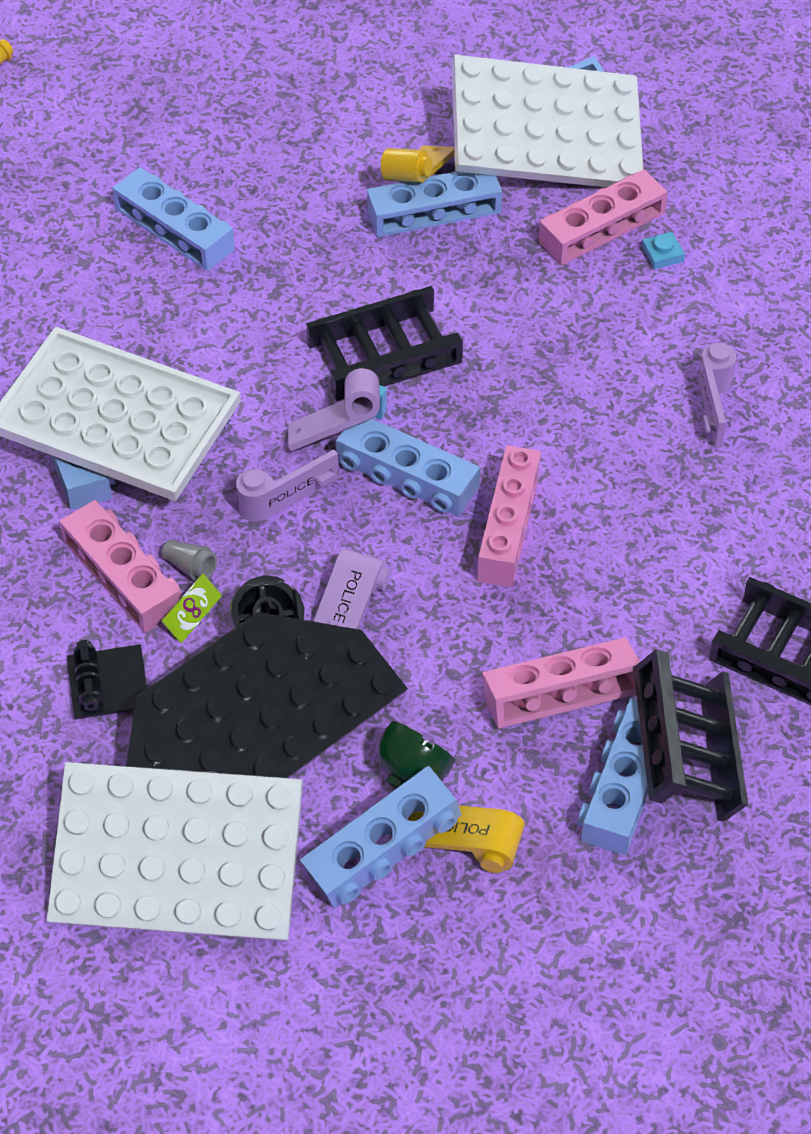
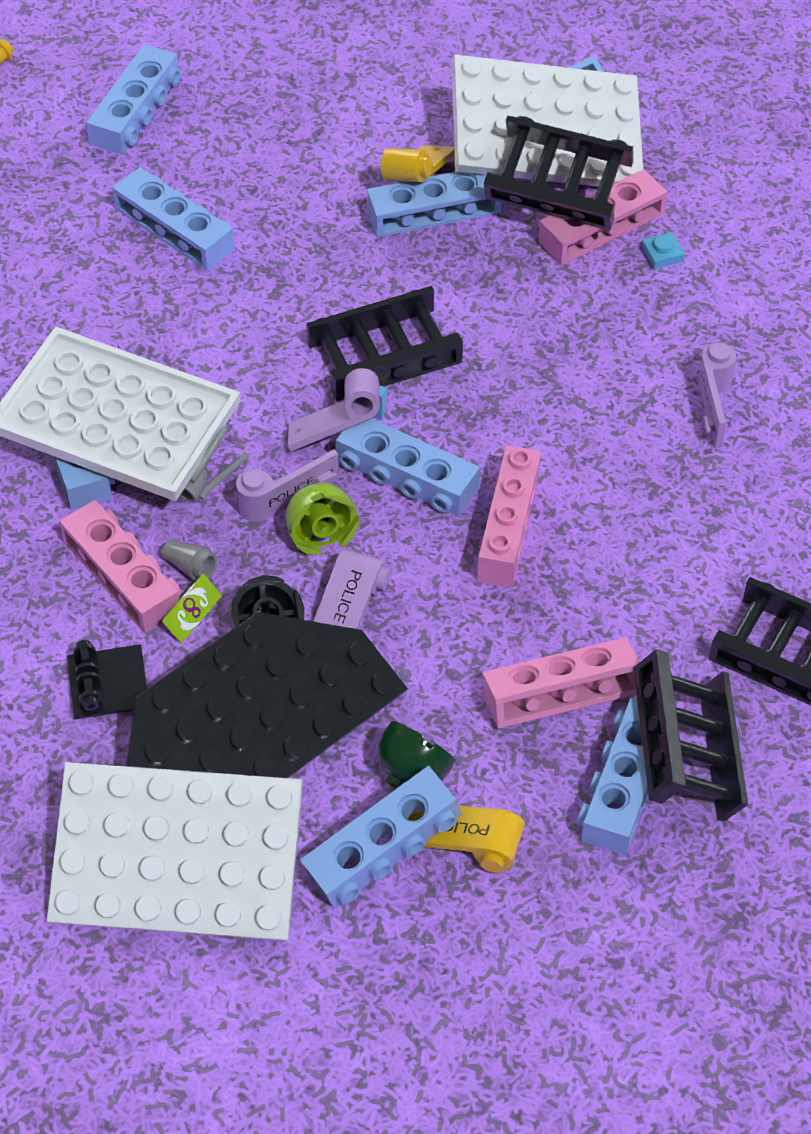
(133, 99): none -> light blue brick
(197, 485): none -> light grey plant
(321, 511): none -> lime cylinder
(566, 202): none -> black fence

